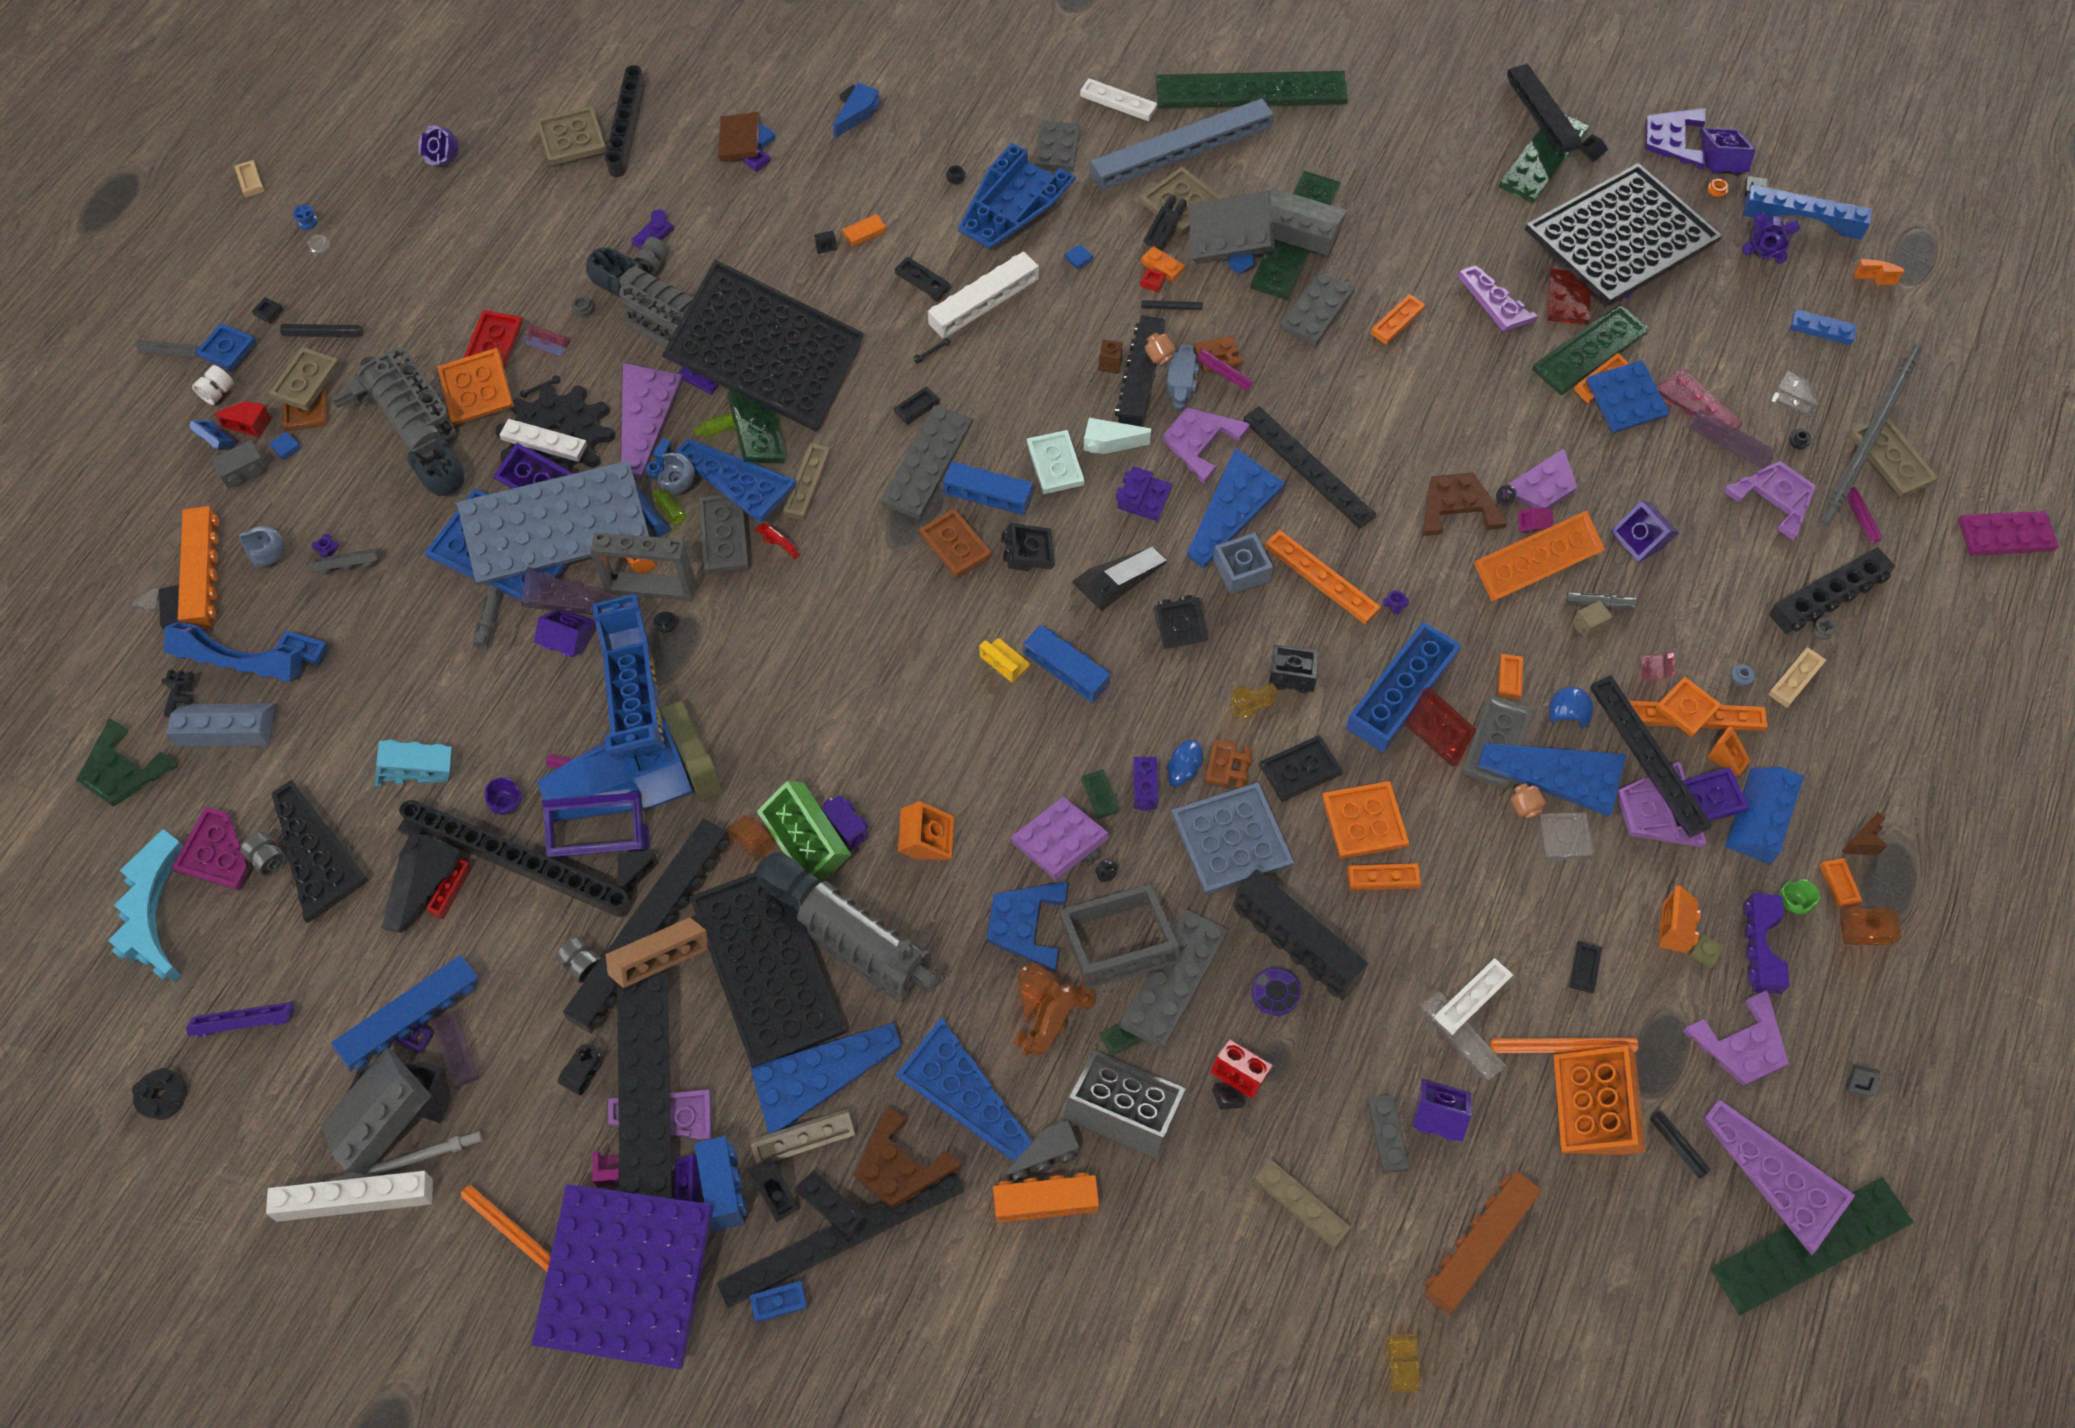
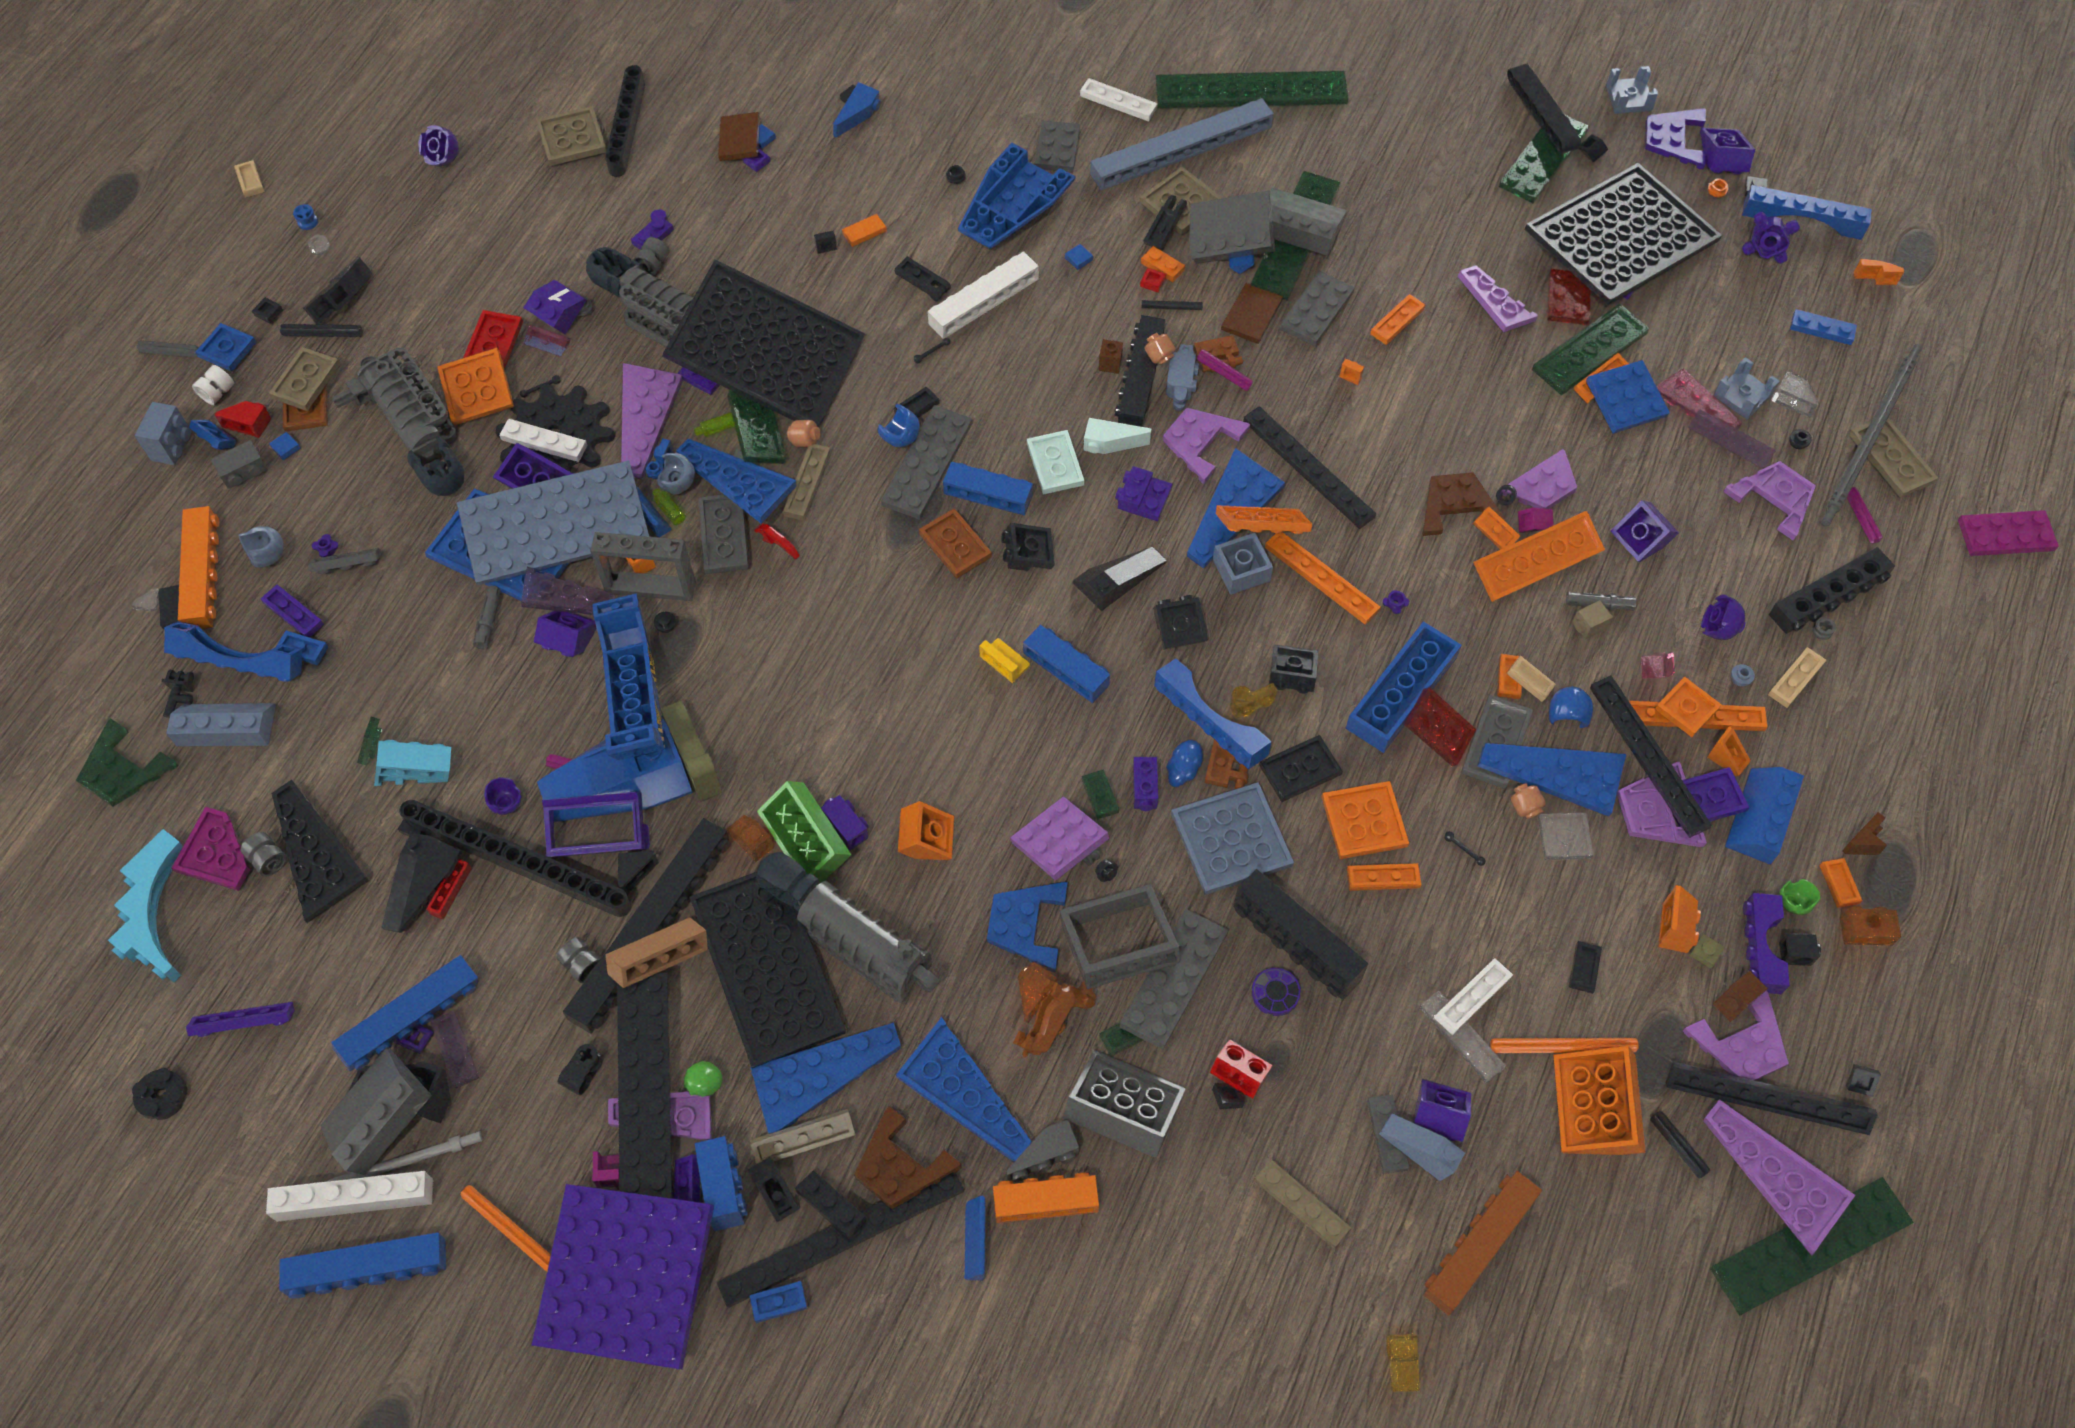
(163, 433): none -> sand blue brick
(292, 611): none -> dark purple plate
(339, 291): none -> black slope
(362, 1265): none -> blue brick
(370, 741): none -> clear green plate
(555, 305): none -> dark purple slope
(703, 1079): none -> bright green hair
(803, 433): none -> nougat head
(902, 429): none -> blue piece
(975, 1239): none -> blue slope
(1242, 741): none -> blue arch
(1251, 313): none -> reddish brown tile
(1263, 518): none -> orange plate
(1351, 371): none -> orange plate
(1423, 1146): none -> sand blue slope
(1449, 836): none -> black hinge
(1496, 528): none -> orange plate
(1531, 678): none -> tan tile
(1632, 93): none -> sand blue panel
(1724, 618): none -> dark purple cylinder
(1740, 996): none -> reddish brown slope
(1743, 391): none -> sand blue panel
(1771, 1098): none -> black plate
(1800, 949): none -> black brick

